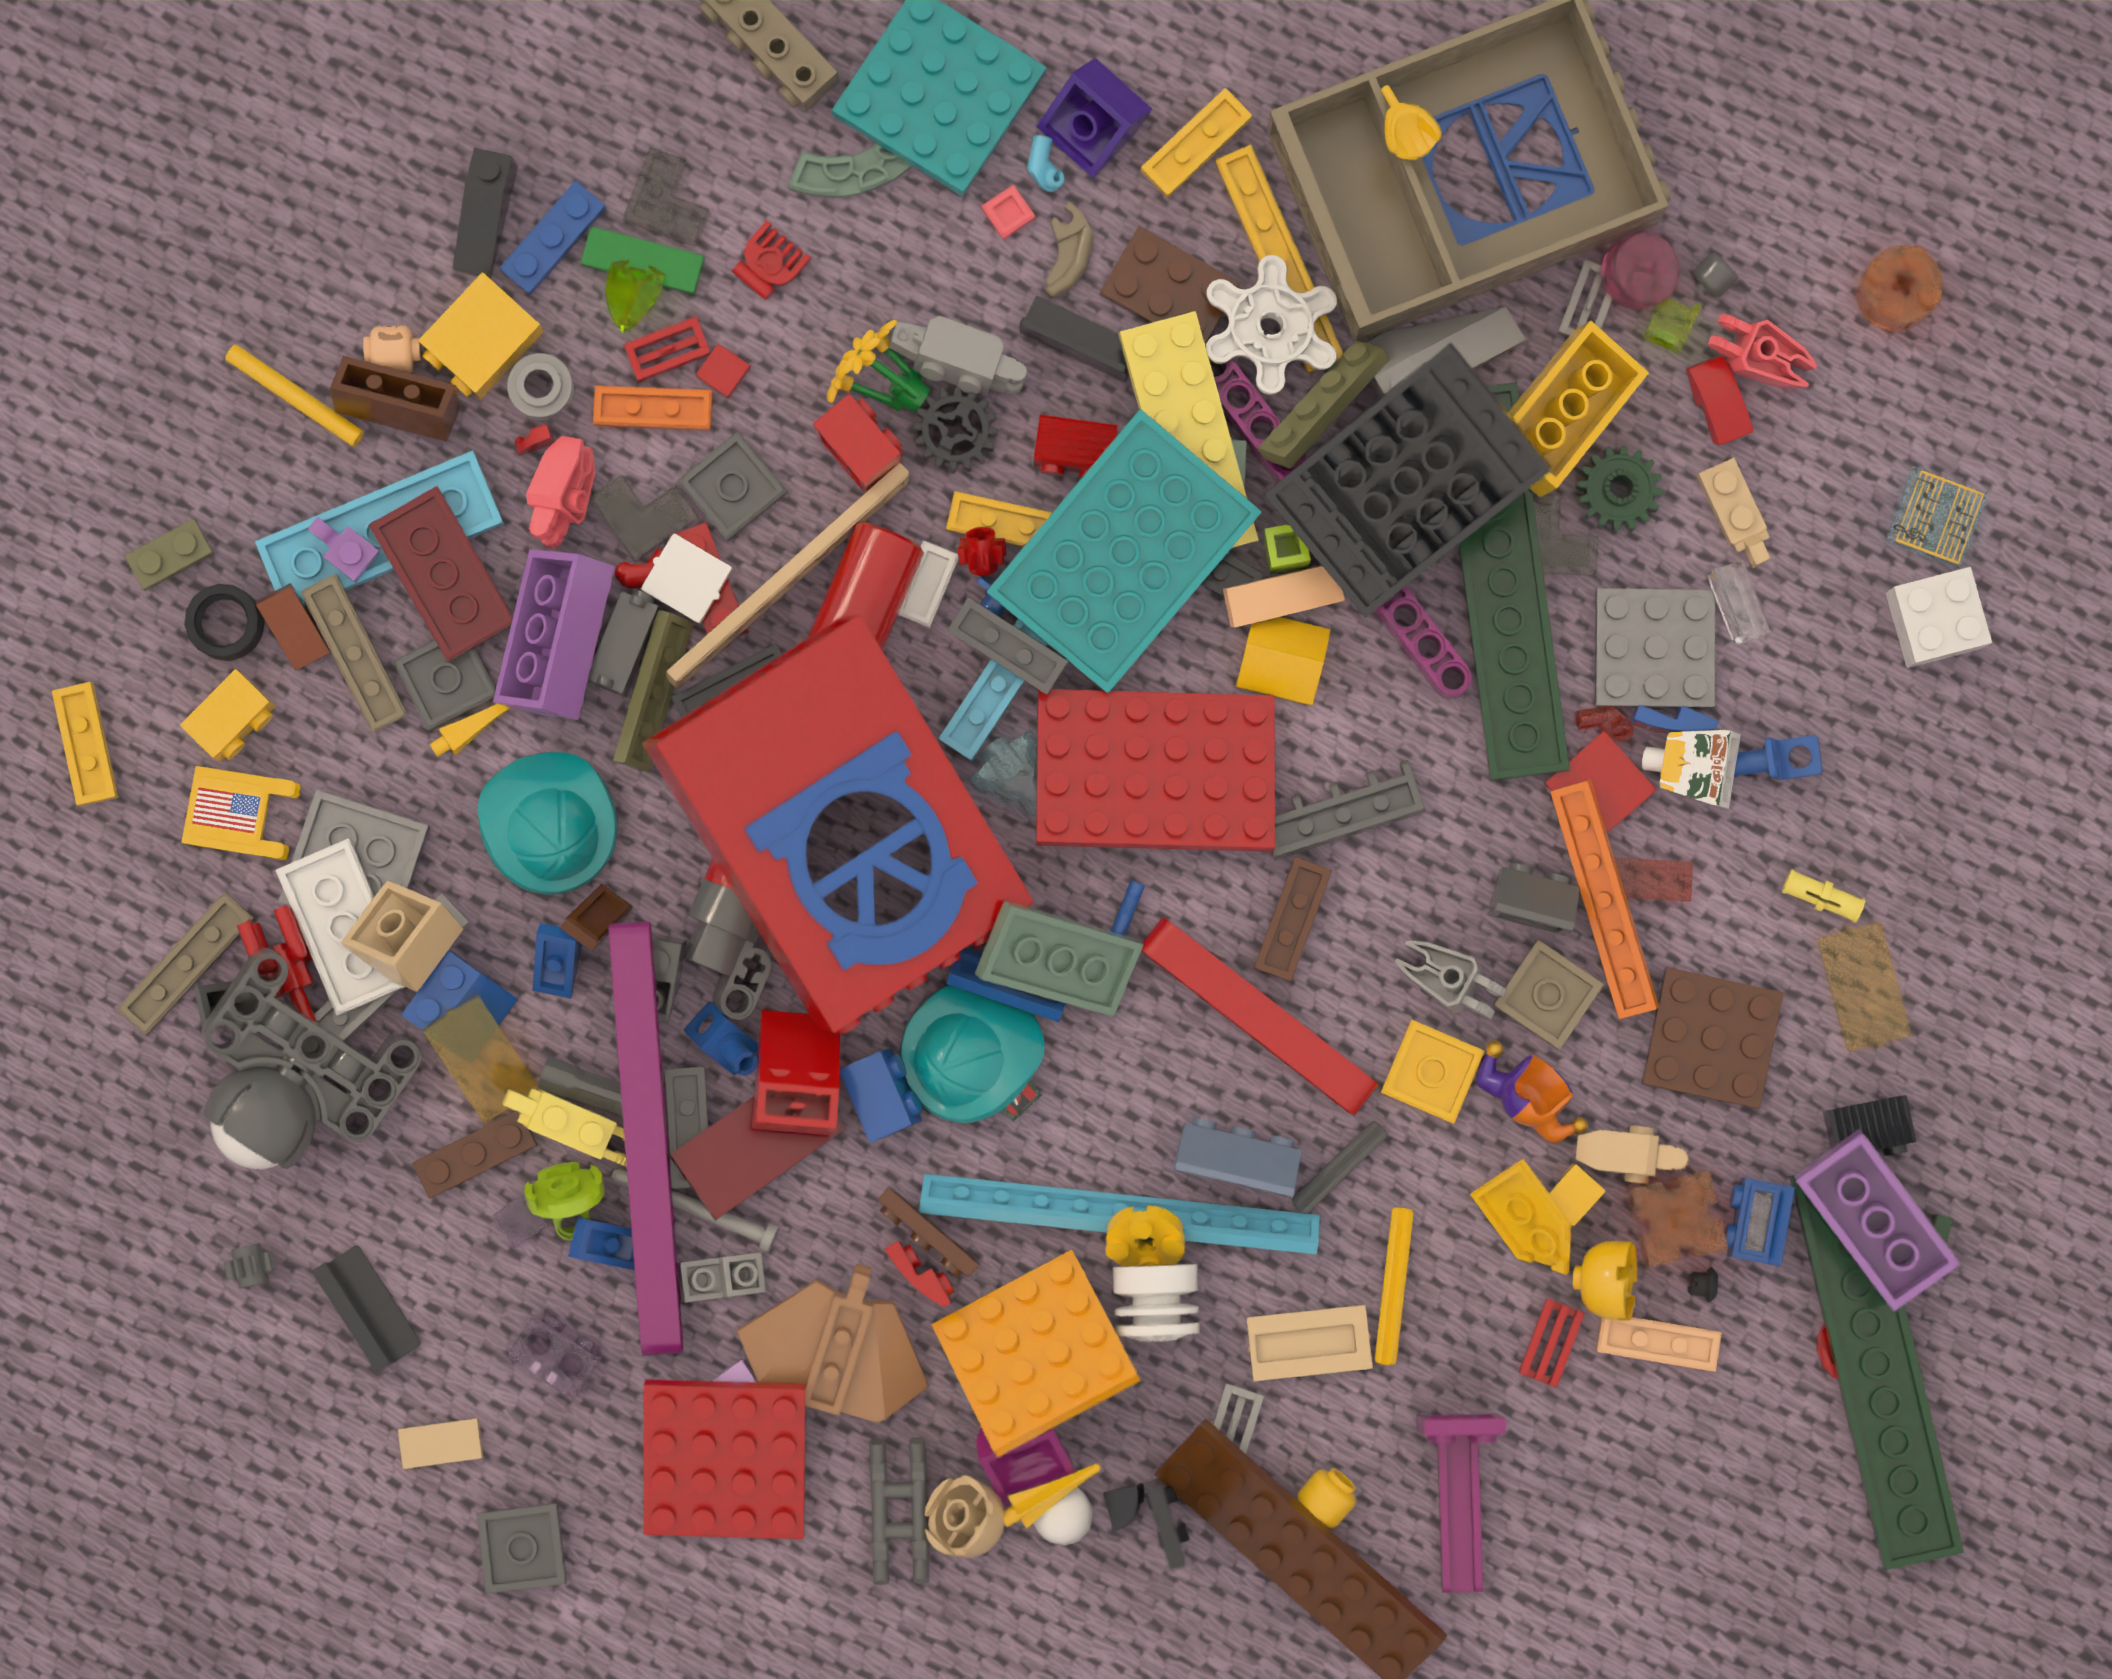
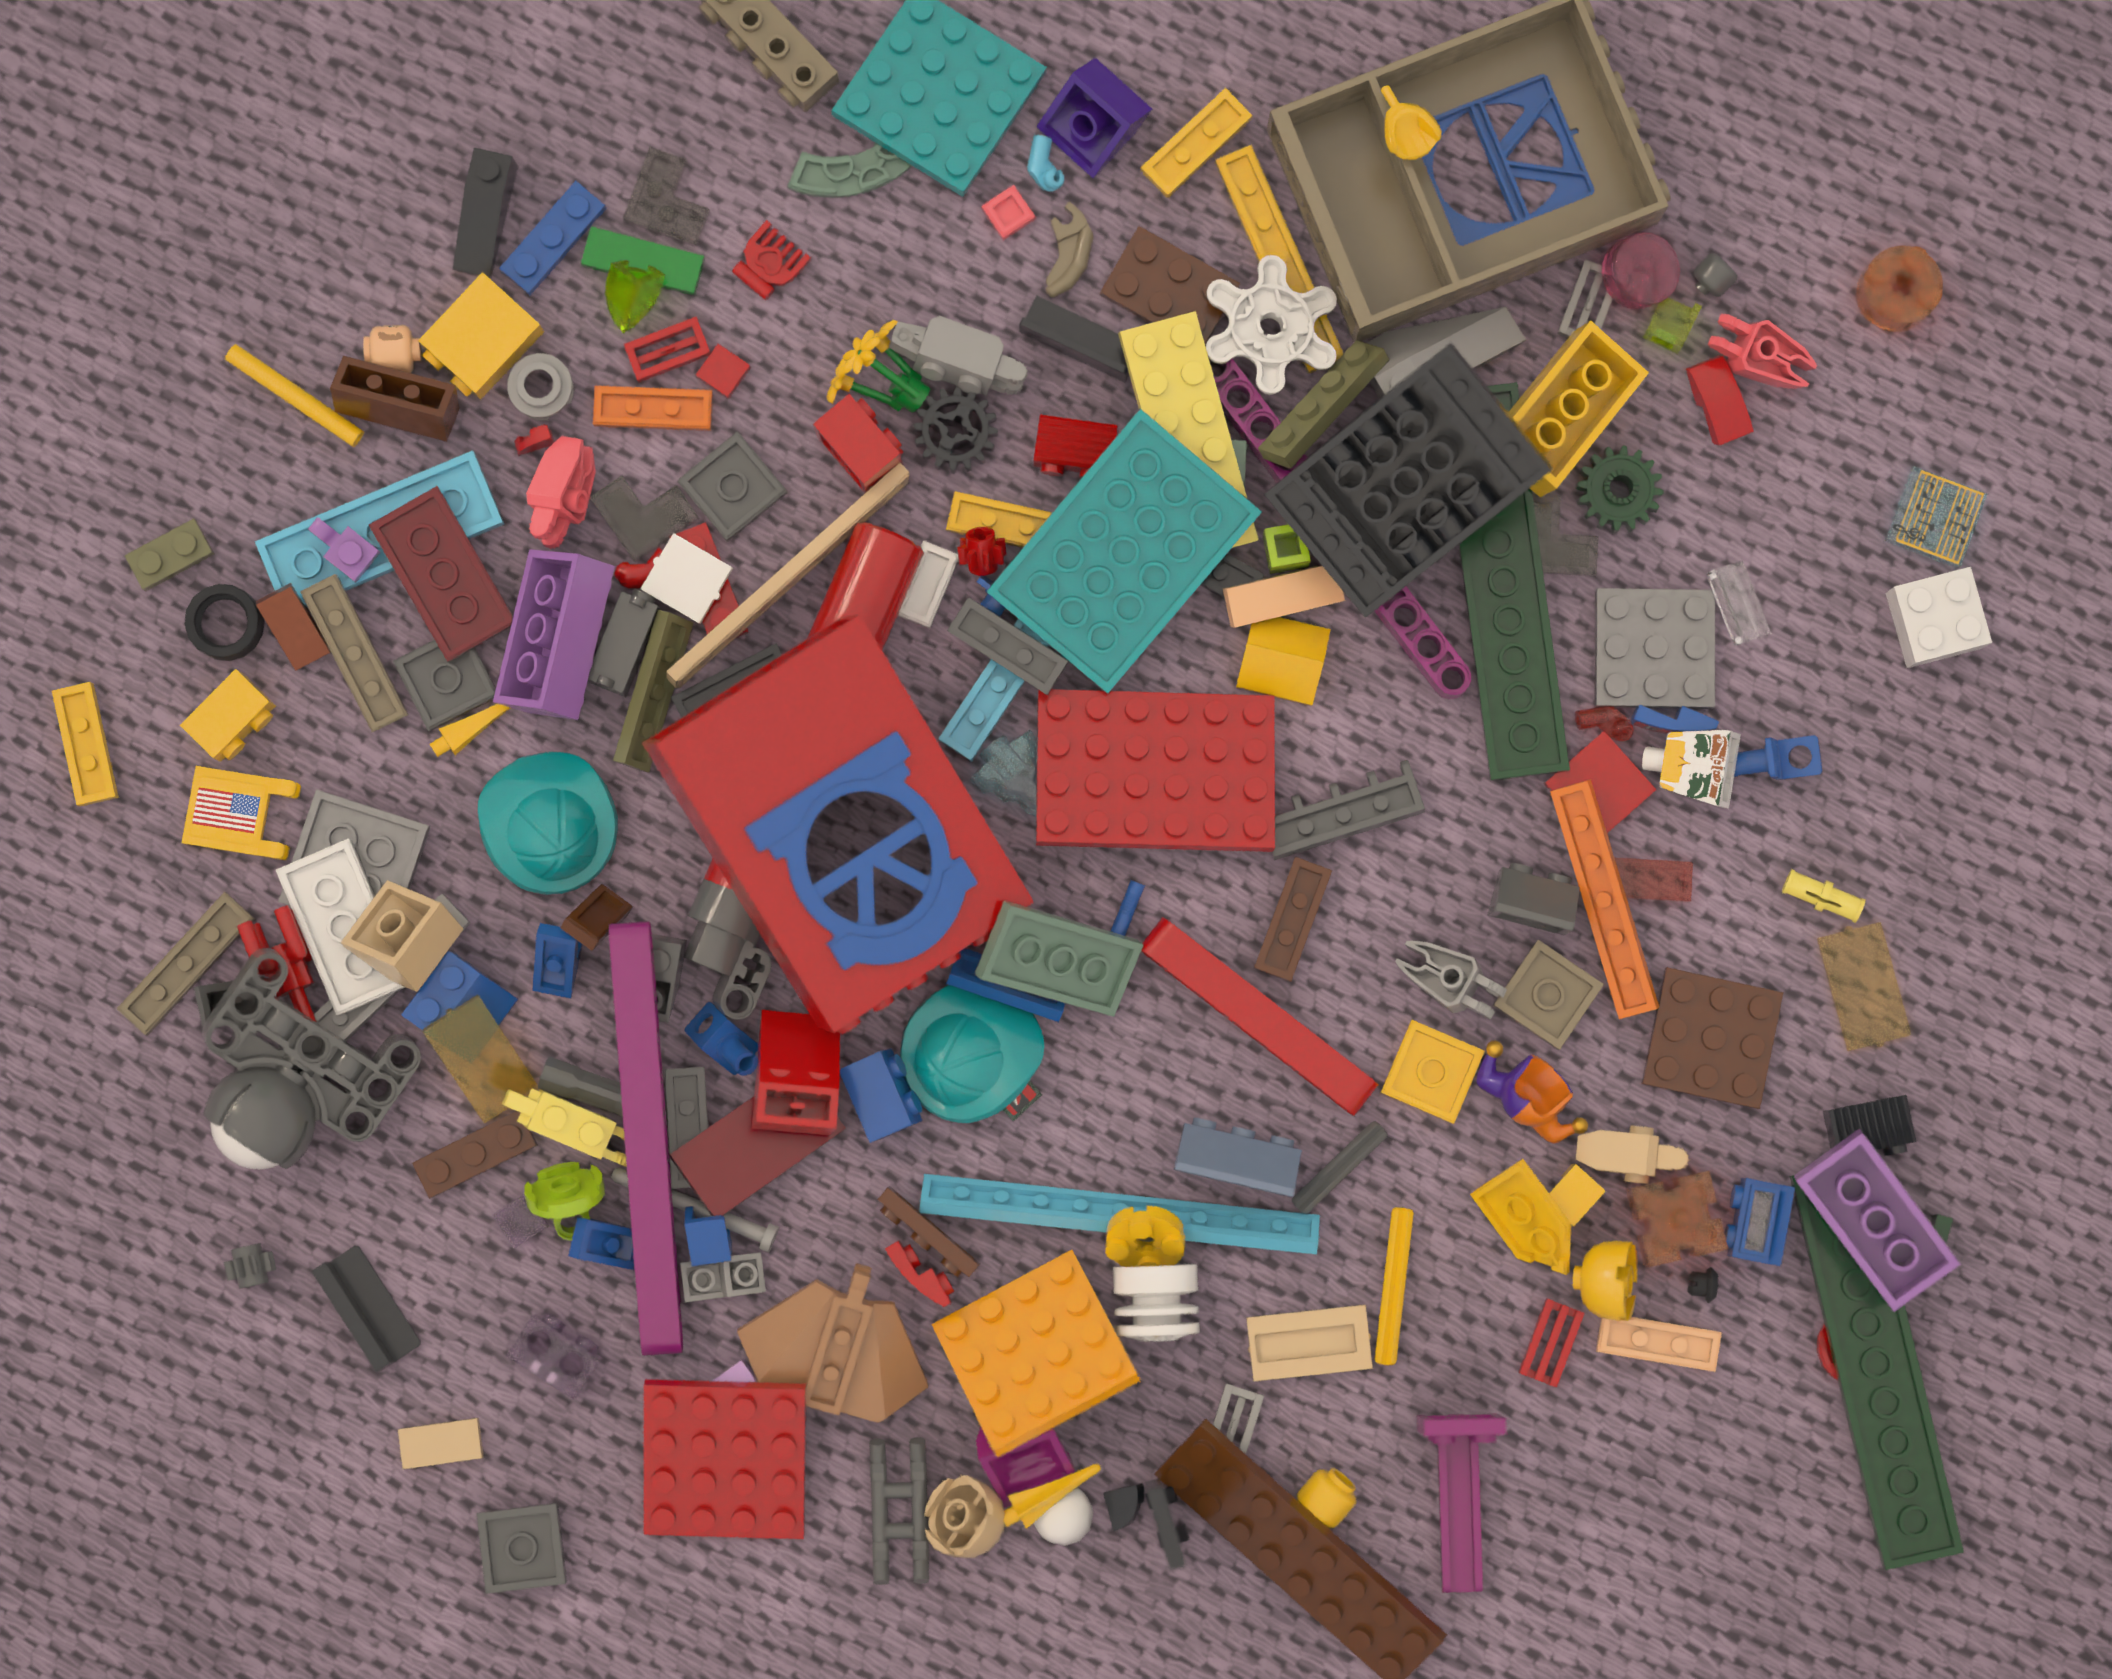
(707, 1238): none -> blue panel
(1736, 510): tan hinge -> none

